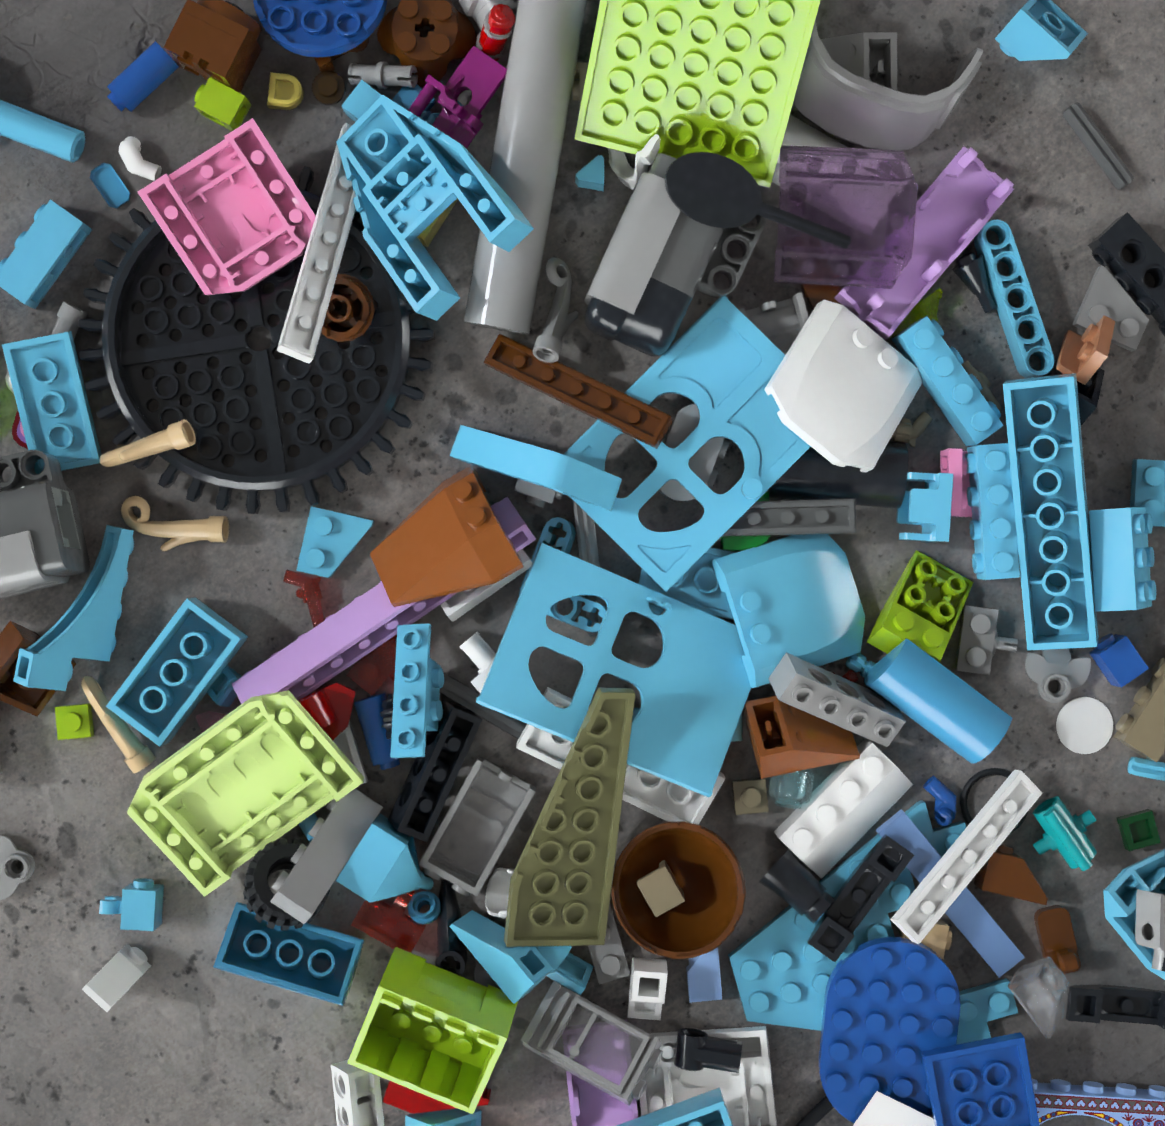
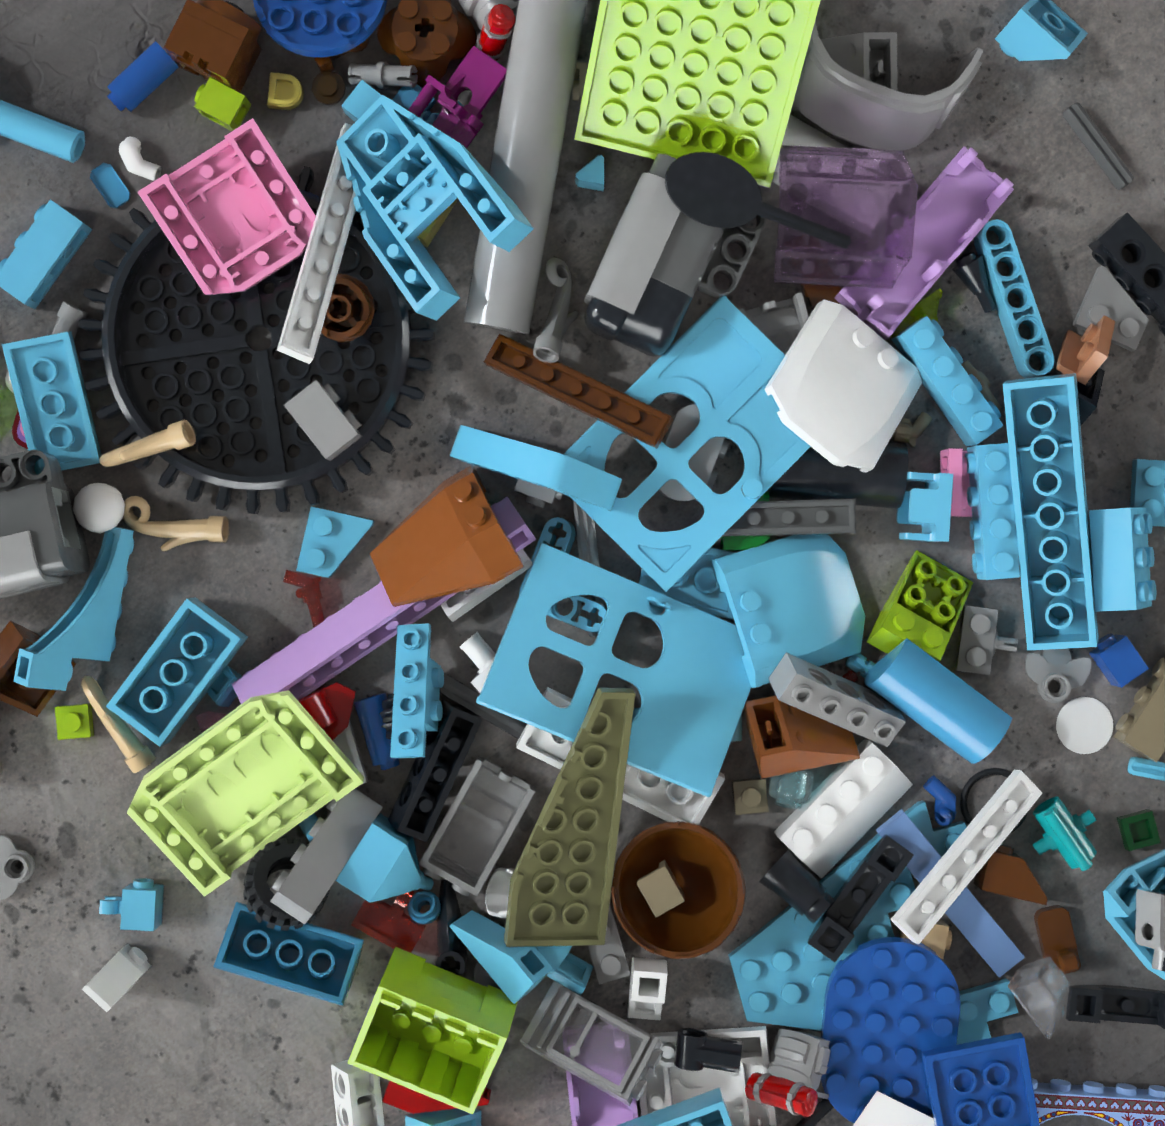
(98, 507): none -> white hair
(324, 420): none -> light grey brick
(375, 667): clear red plate -> none
(645, 157): white helmet -> none
(704, 977): light blue slope -> none
(793, 1073): none -> light grey piece

